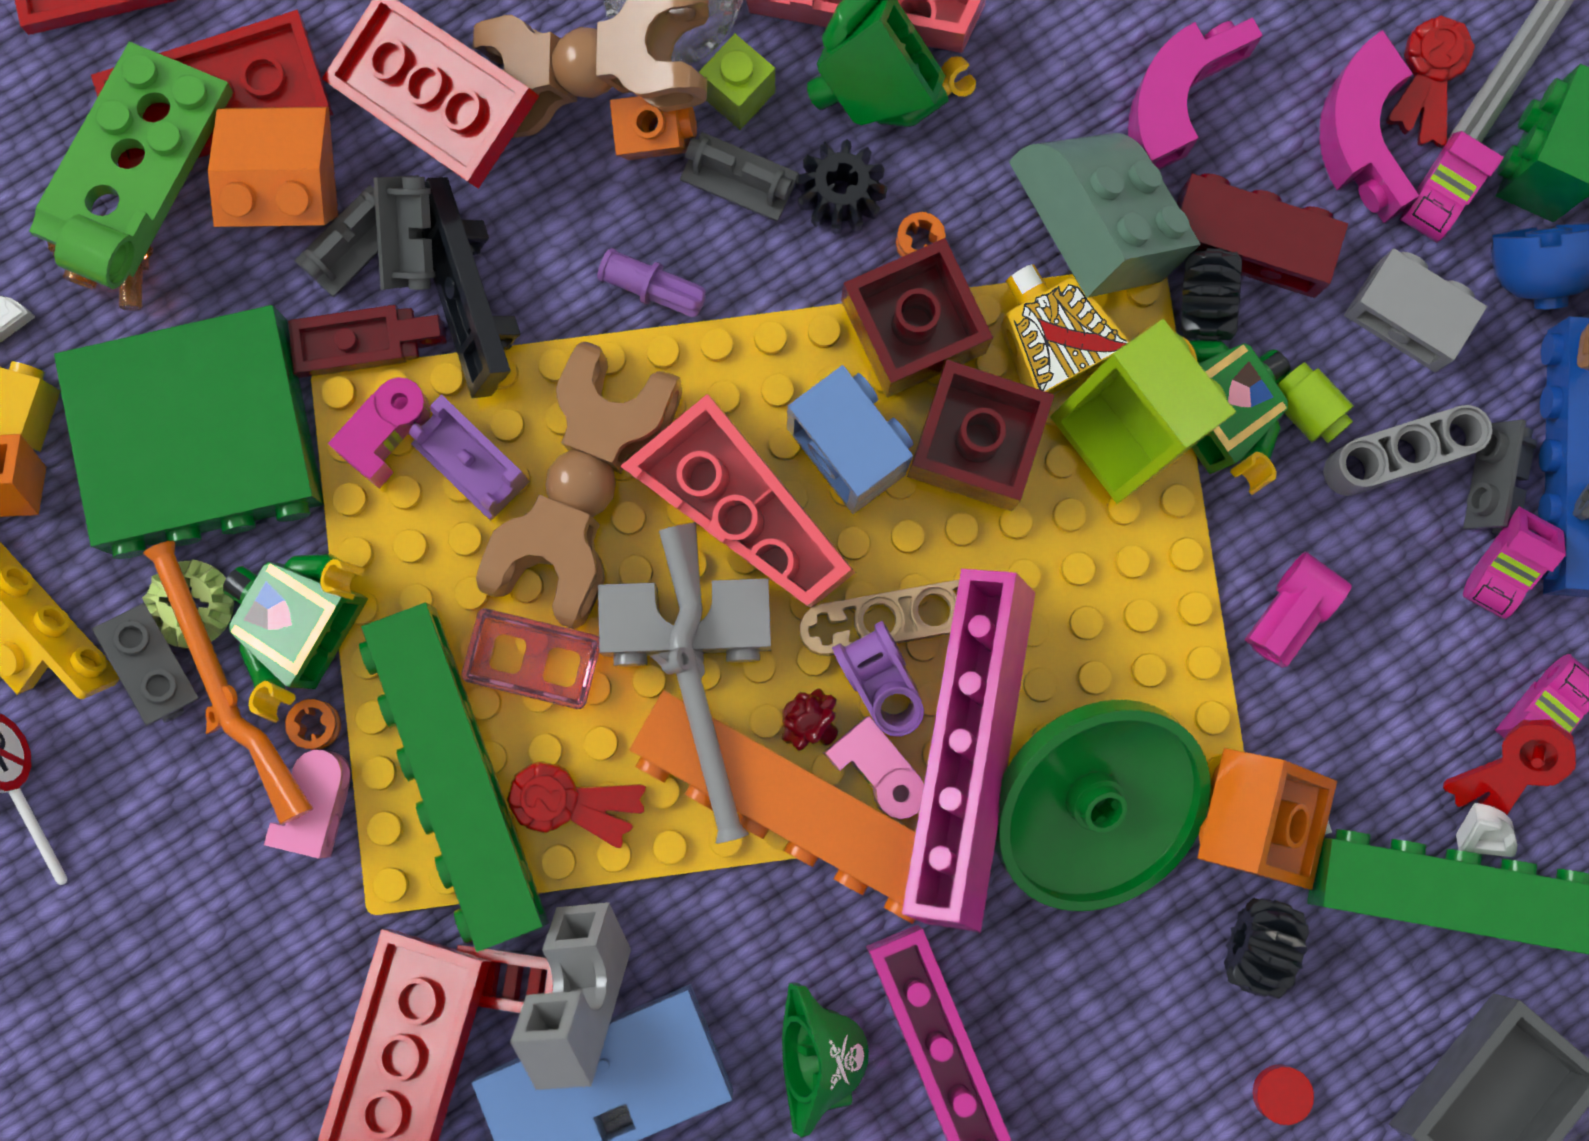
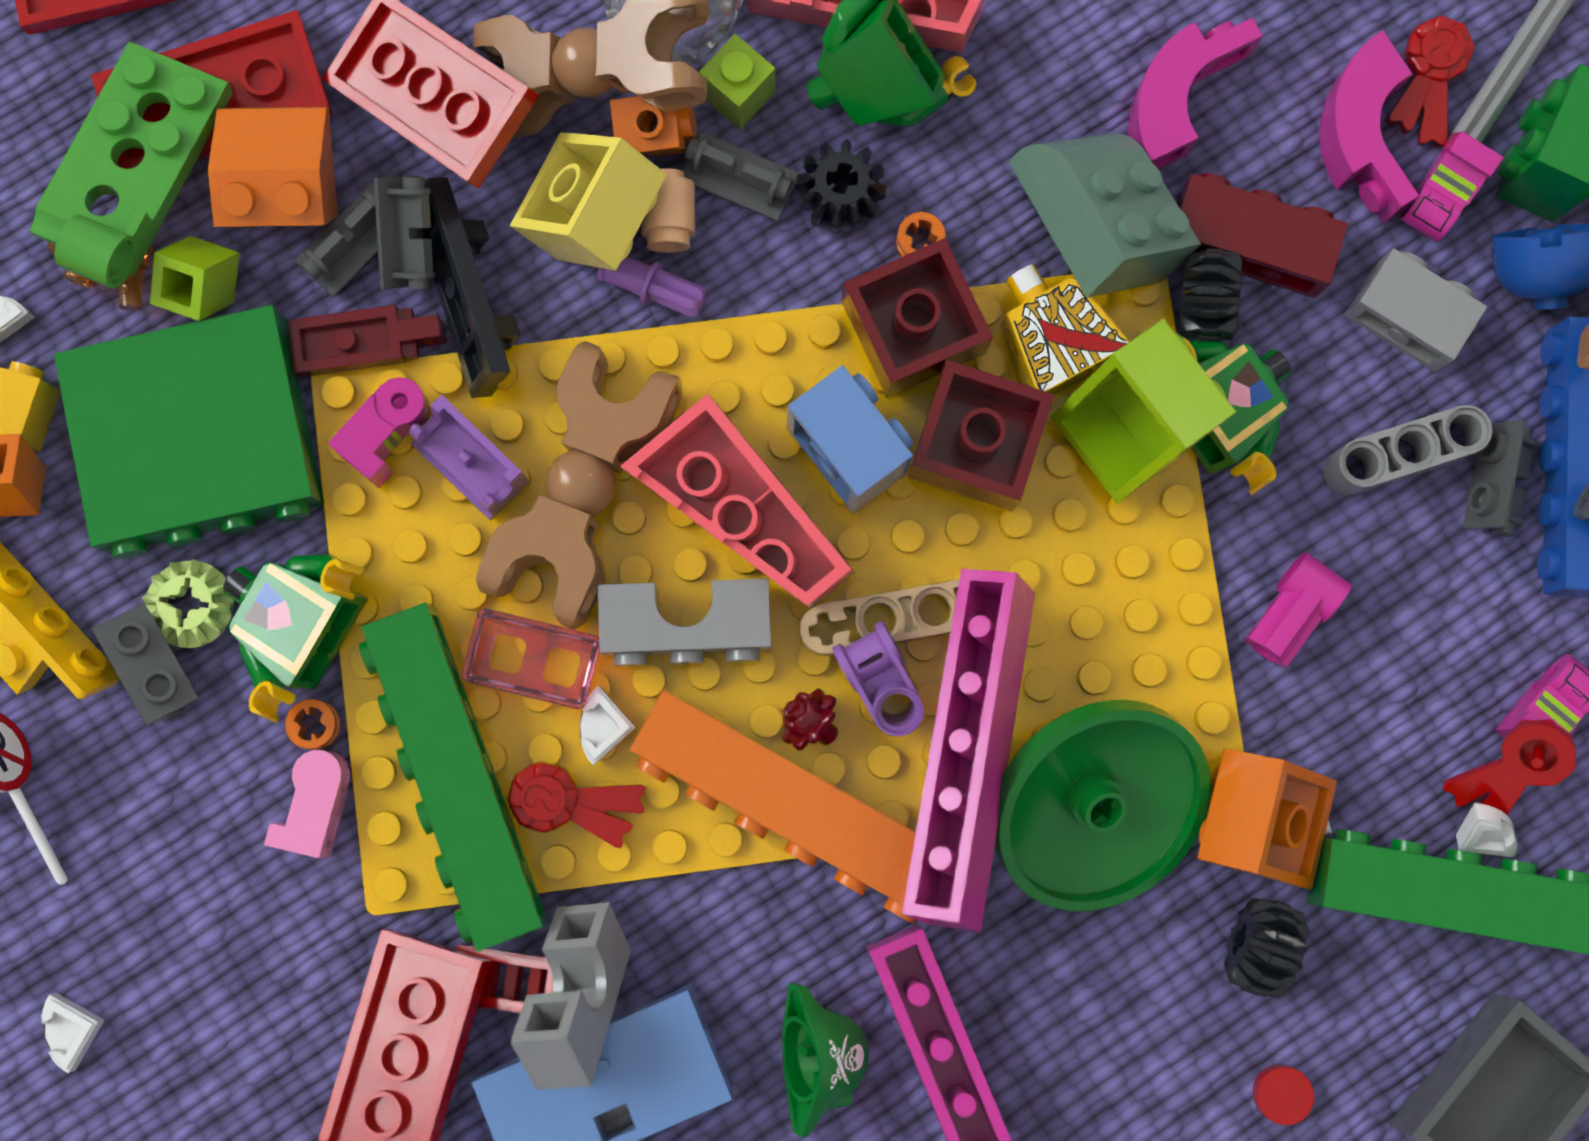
(68, 1030): none -> white tile
(194, 278): none -> lime brick
(282, 789): orange piece -> none
(589, 200): none -> light yellow brick
(602, 726): none -> white tile
(673, 216): none -> light nougat brick
(683, 563): light grey piece -> none
(893, 780): bright pink leg -> none
(1315, 404): lime brick -> none
(1515, 563): dark pink leg -> none

